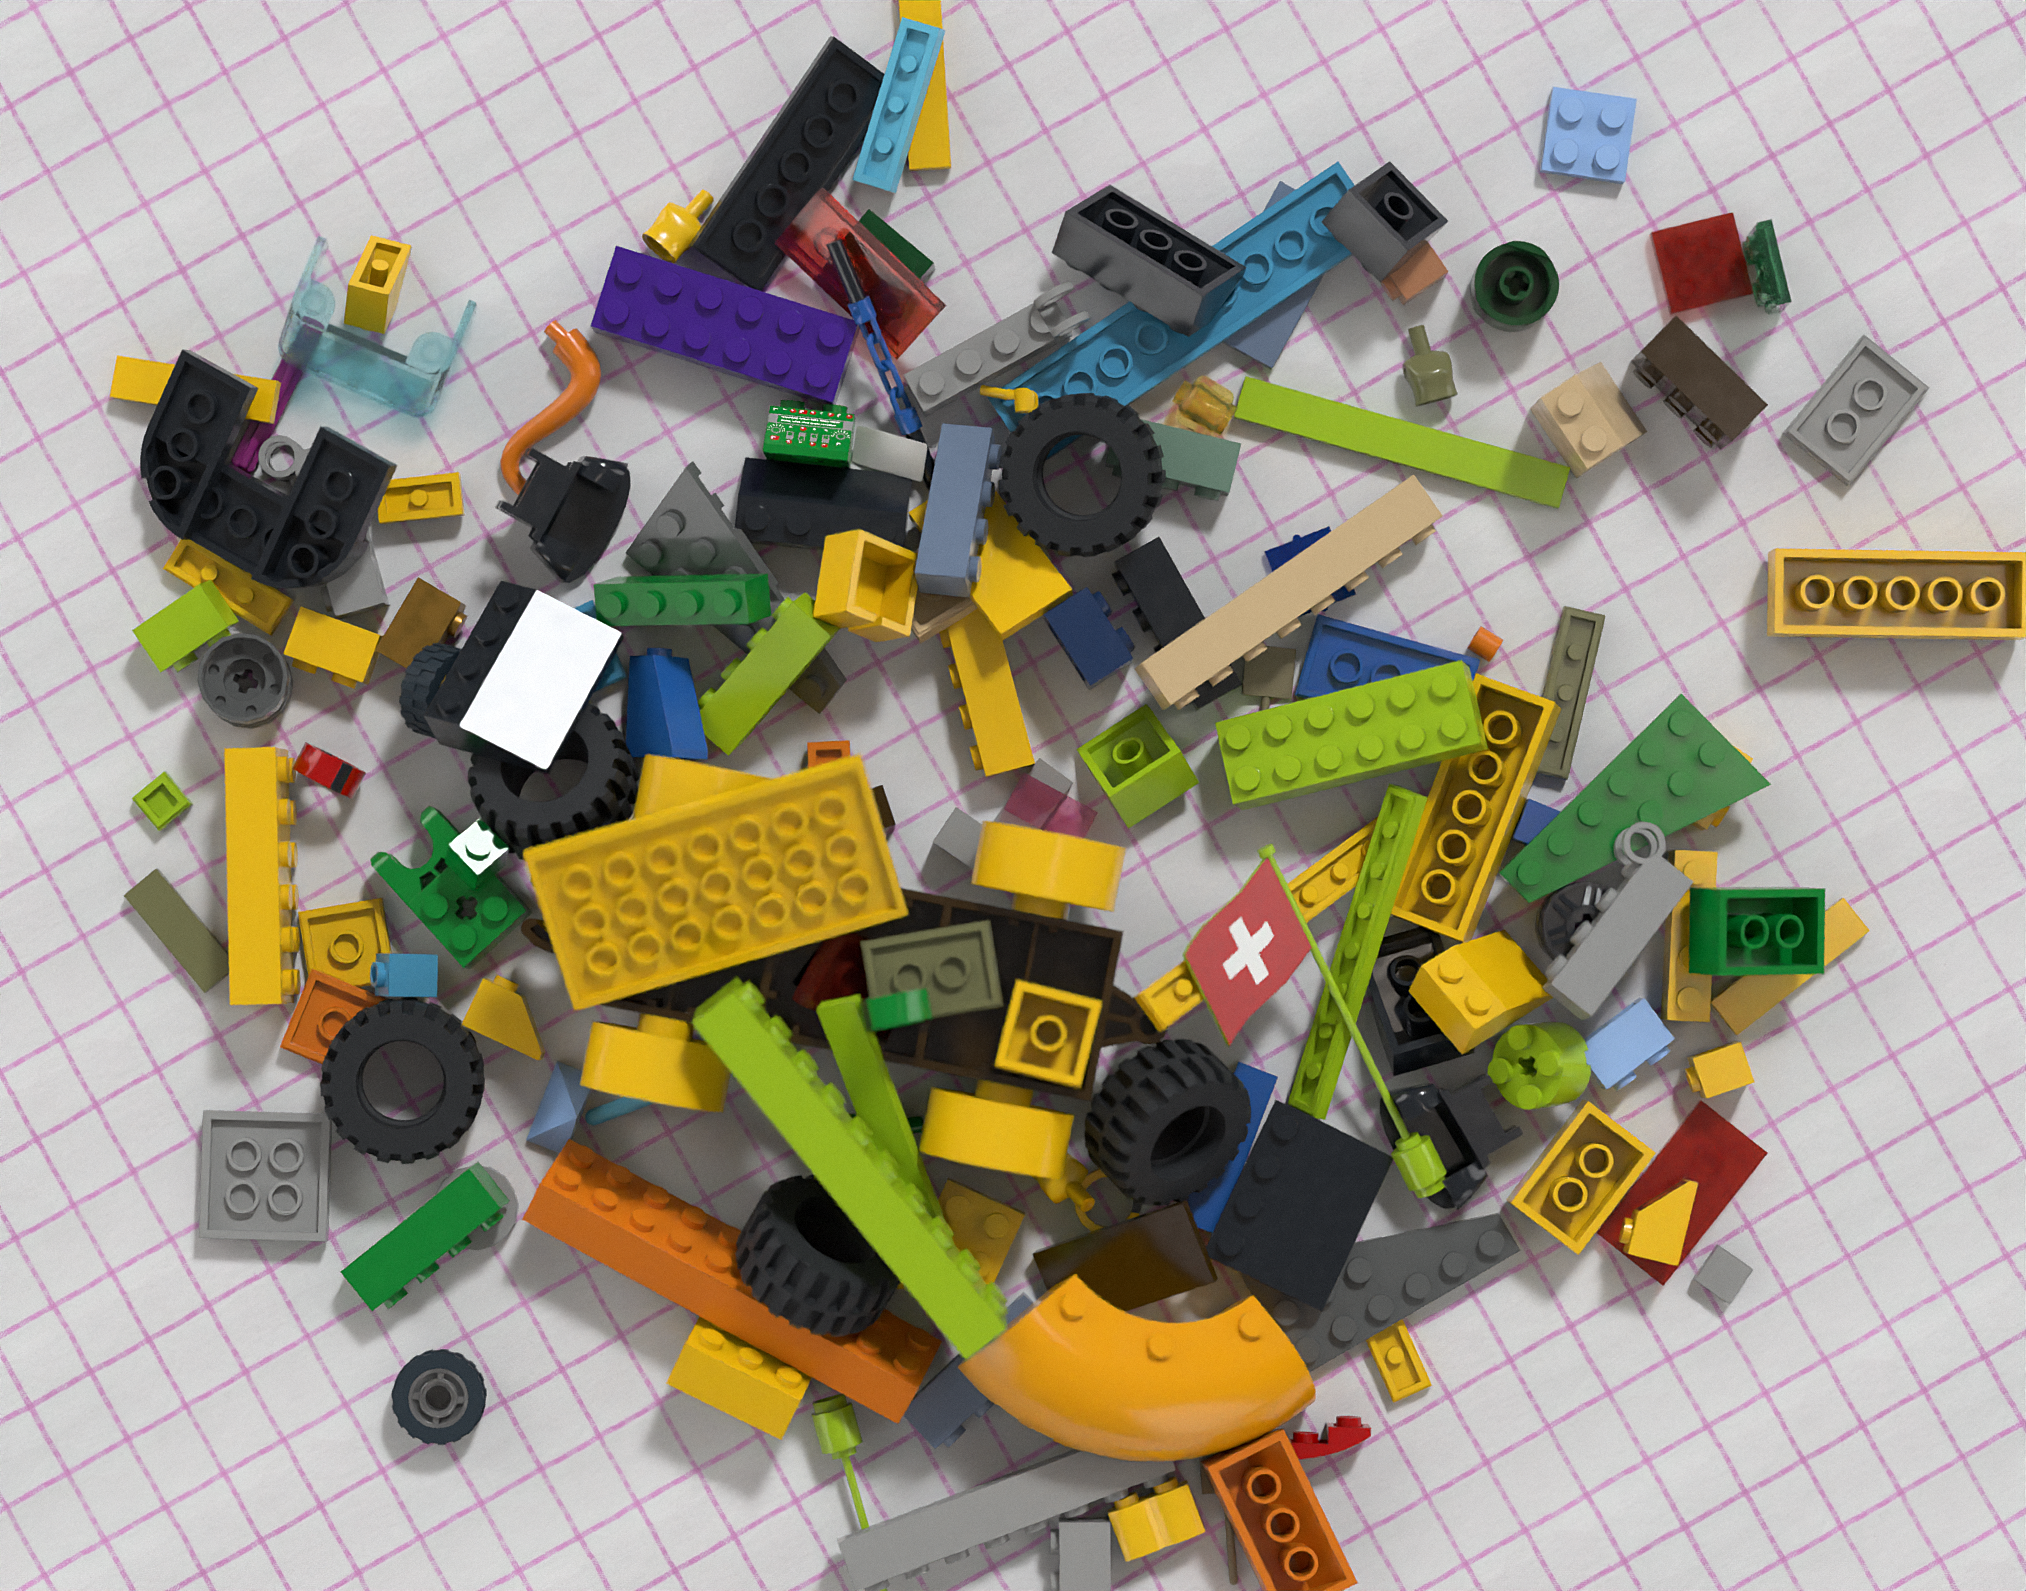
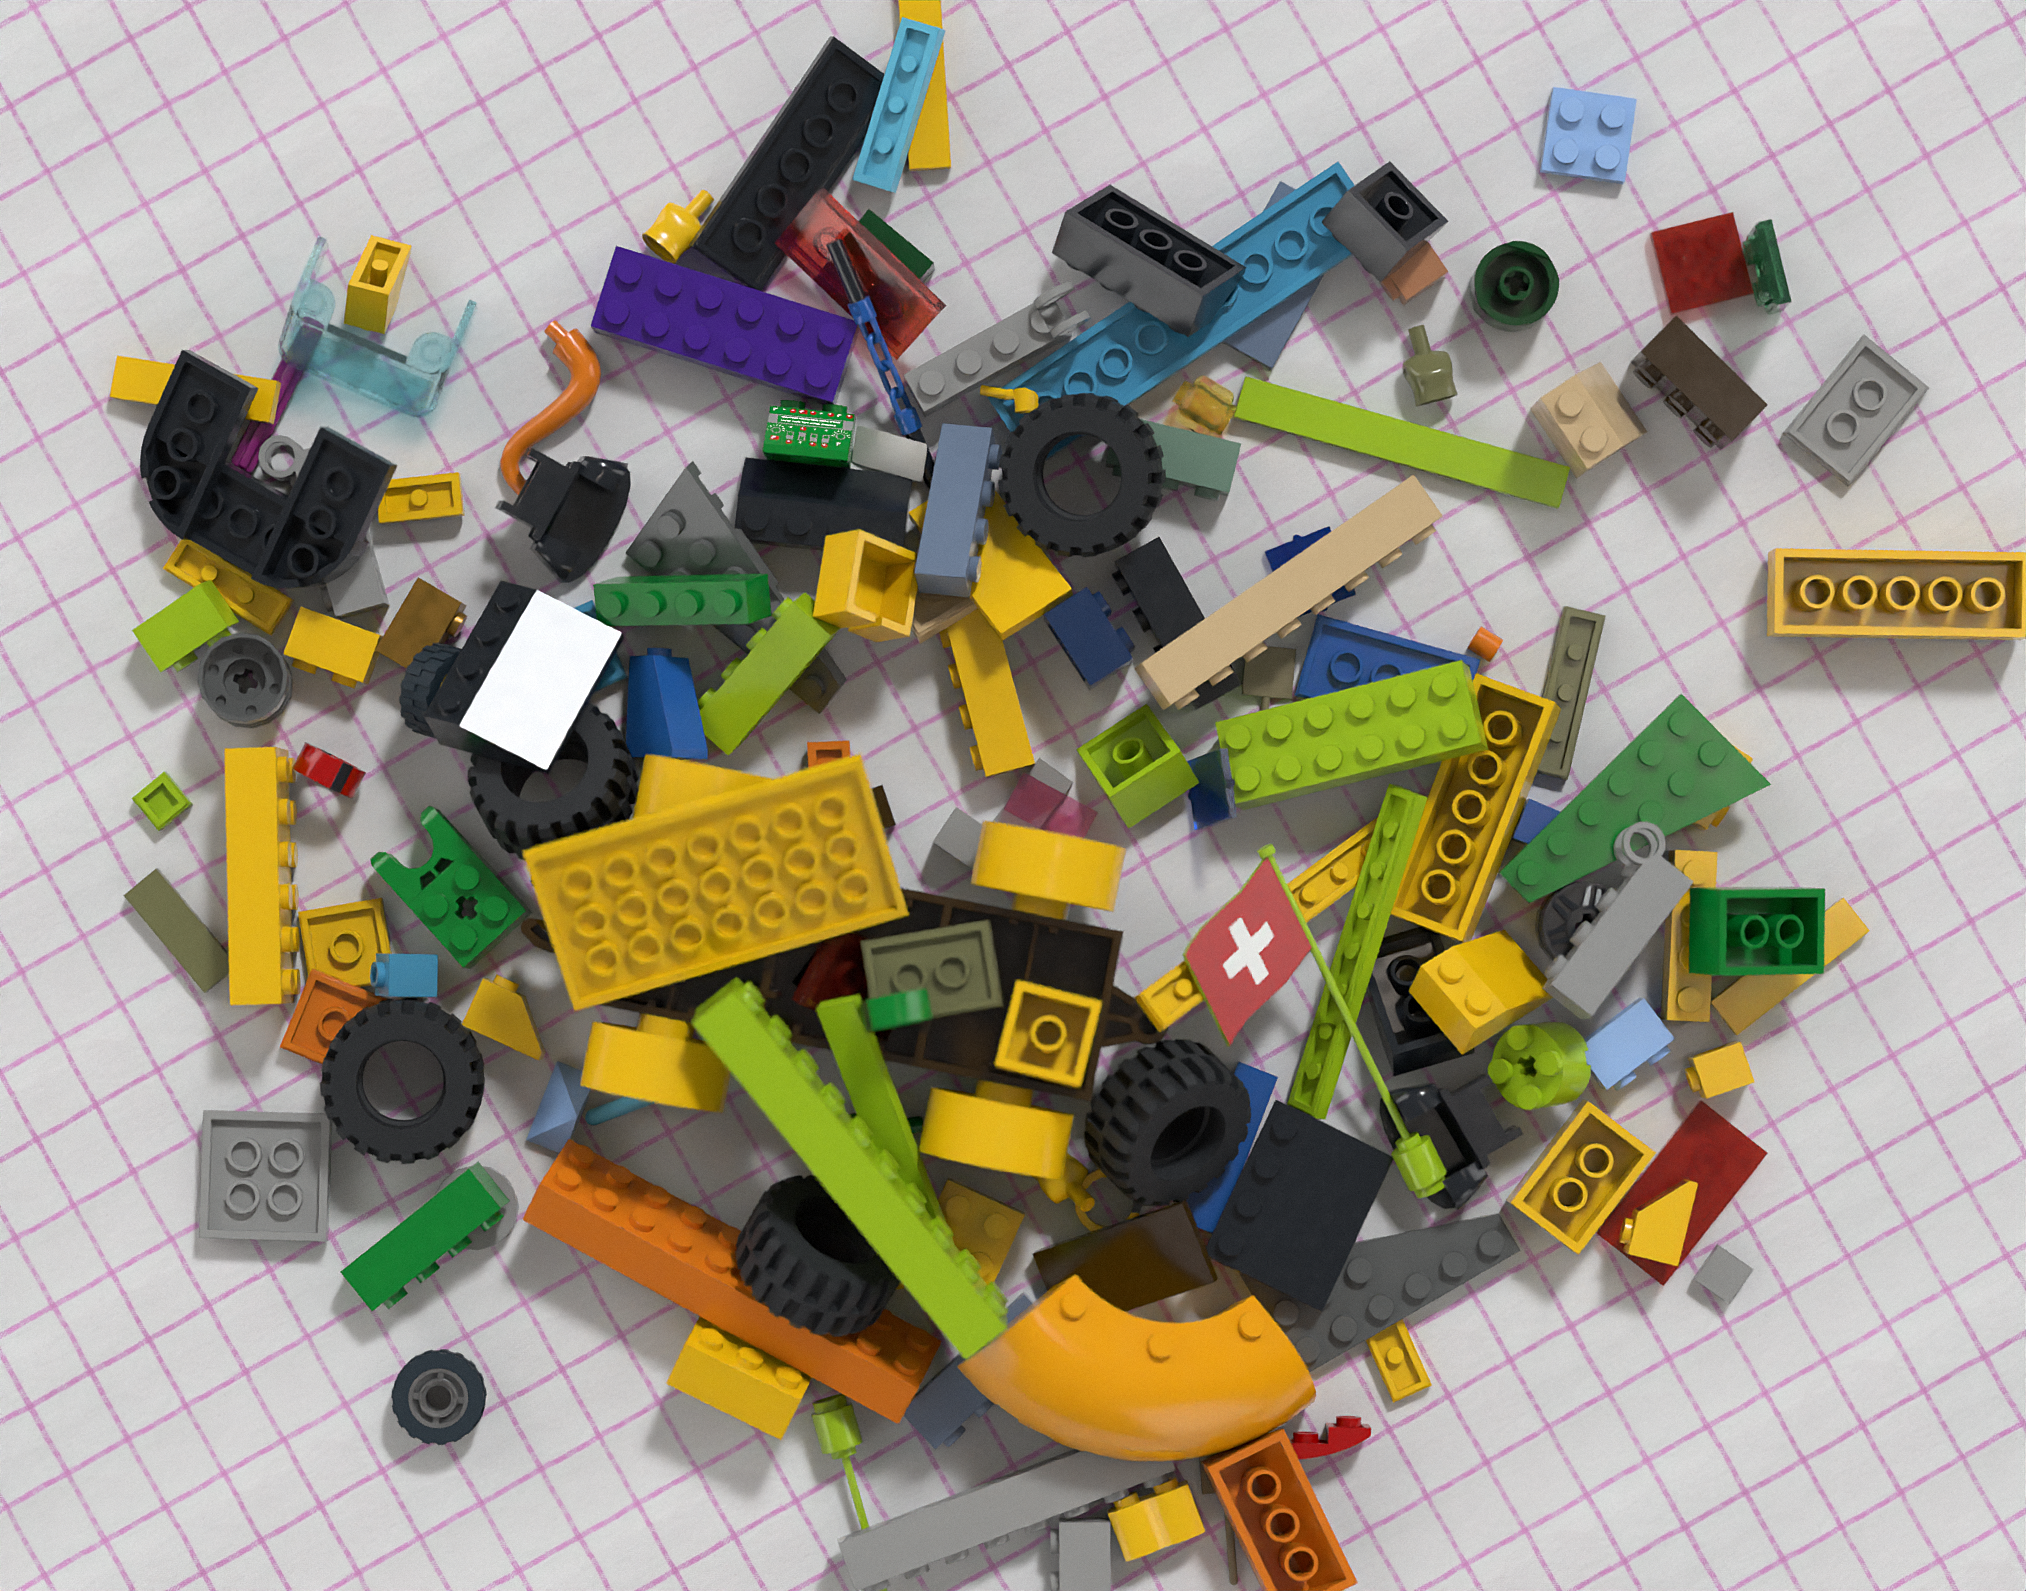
(476, 855): brick -> none
(1214, 794): none -> piece

